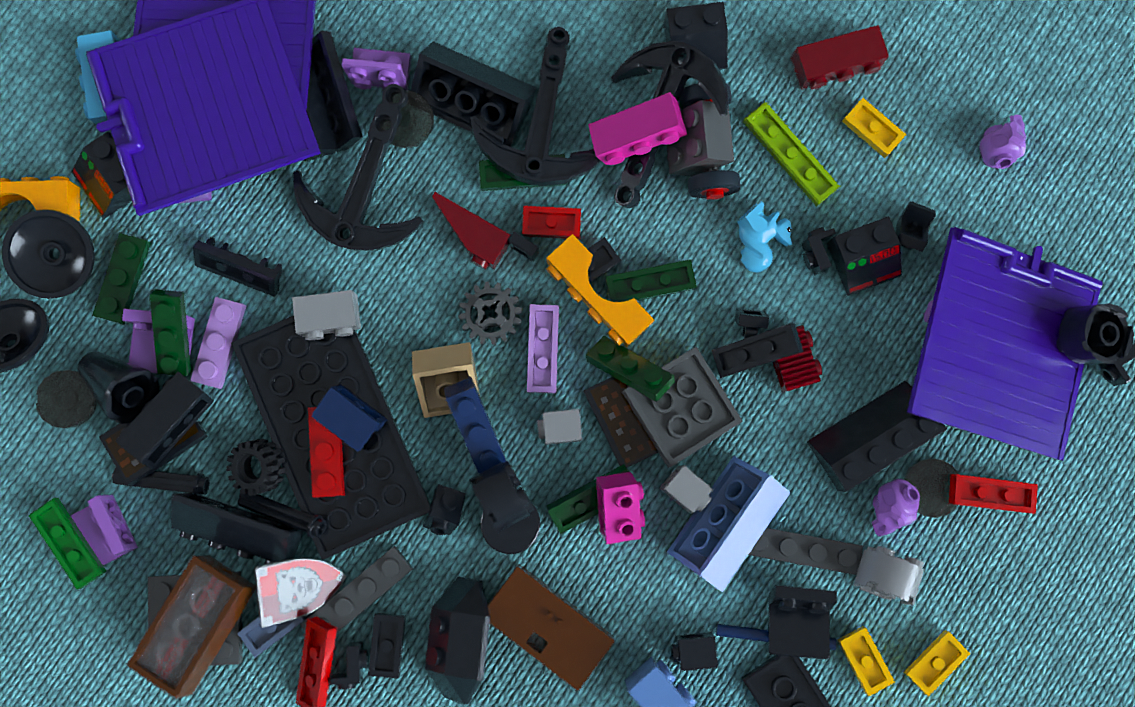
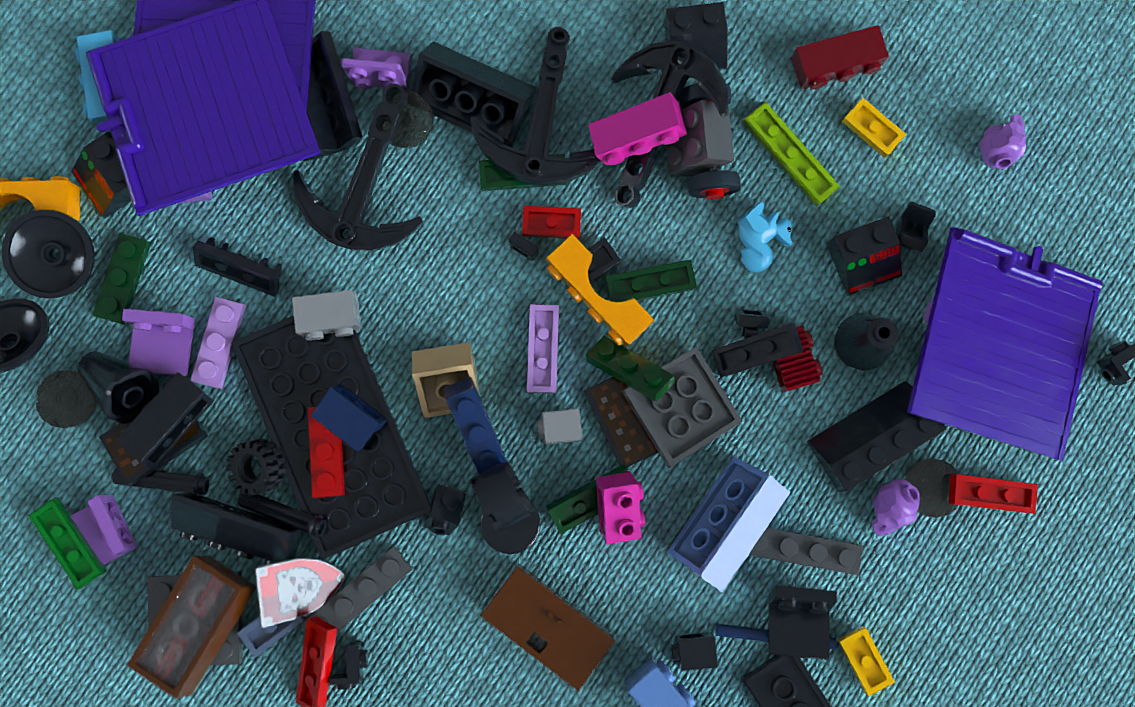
(170, 332): dark green plate -> none
(387, 645): black plate -> none
(458, 640): black wedge -> none
(479, 237): dark red slope -> none
(500, 300): dark grey gear -> none
(687, 489): light grey brick -> none
(815, 254): black bracket -> none
(865, 340): none -> black cone
(889, 575): light grey brick -> none
(936, 662): yellow plate -> none
(1095, 334): black brick -> none

